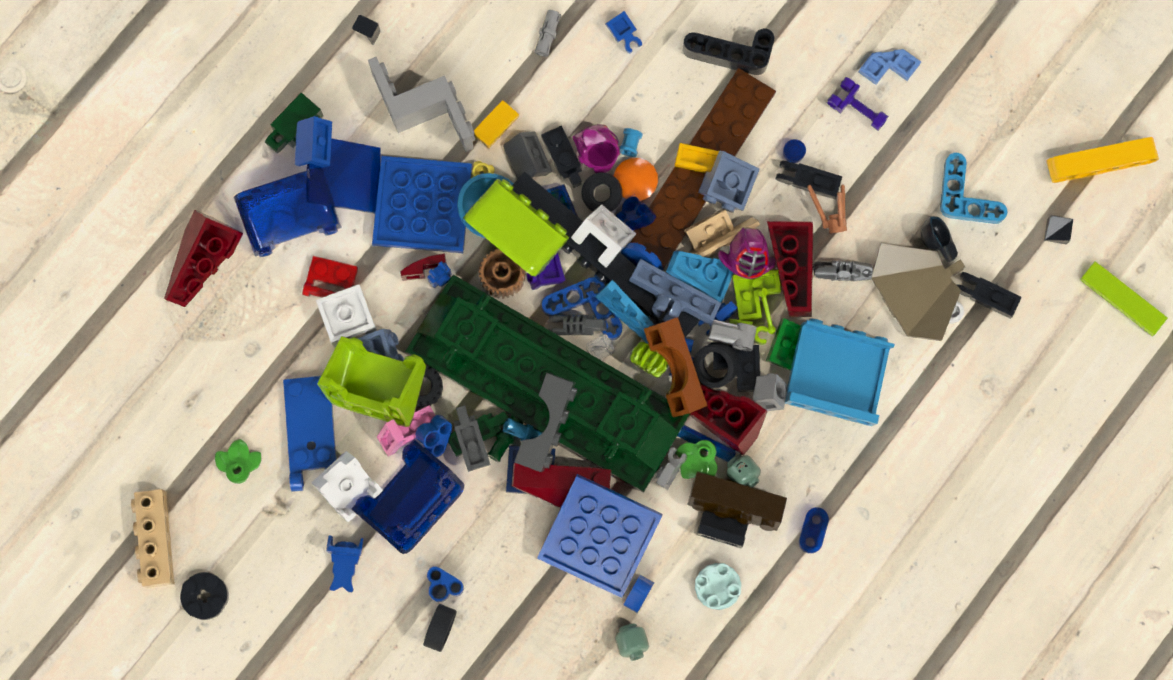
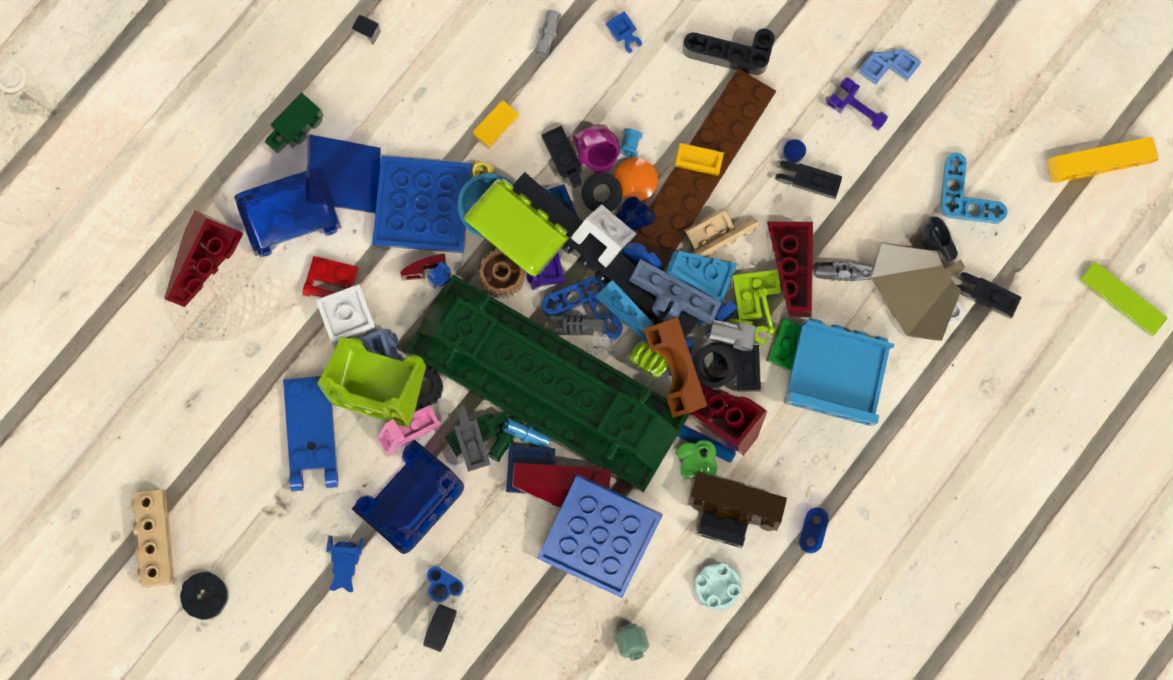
(237, 458): bright green plate -> none
(313, 142): blue panel -> none
(344, 484): white panel -> none
(422, 104): light grey bracket -> none
(435, 435): blue piece -> none
(527, 155): dark grey panel -> none
(556, 394): dark grey arch -> none
(638, 593): blue piece -> none
(667, 474): light grey plate -> none
(729, 182): sand blue plate -> none
(743, 470): sand green head -> none
(751, 249): magenta piece -> none
(770, 392): light grey brick -> none
(836, 222): nougat plant -> none
(1058, 229): slope -> none

